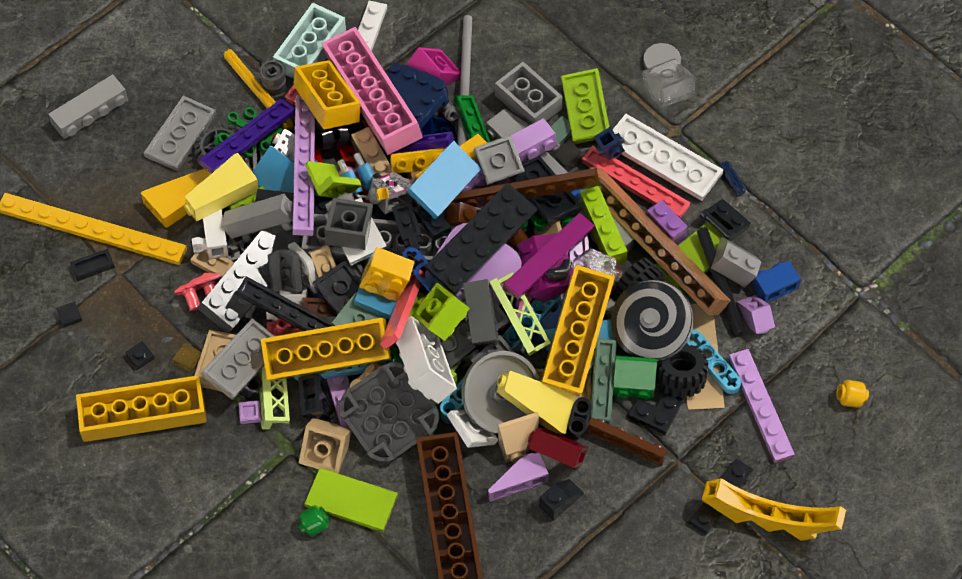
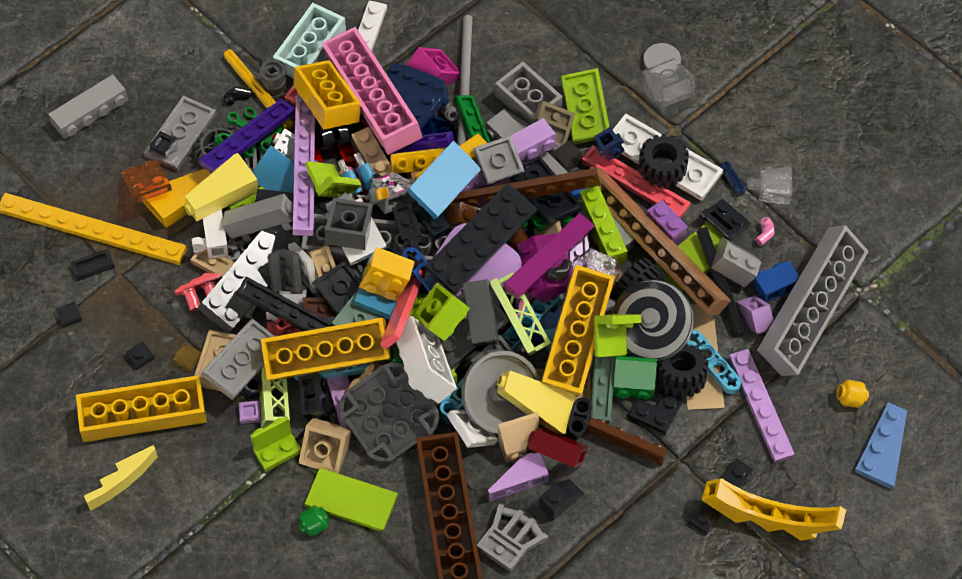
(128, 471): none -> light yellow slope
(146, 181): none -> clear orange plate
(163, 143): none -> black plate
(235, 92): none -> black arm
(274, 444): none -> lime bracket
(503, 548): none -> light grey plate
(557, 118): none -> dark tan wing
(611, 333): none -> lime bracket
(659, 173): none -> black tyre
(767, 229): none -> bright pink arm
(773, 185): none -> clear torso
(813, 301): none -> light grey brick
(884, 447): none -> medium blue wing

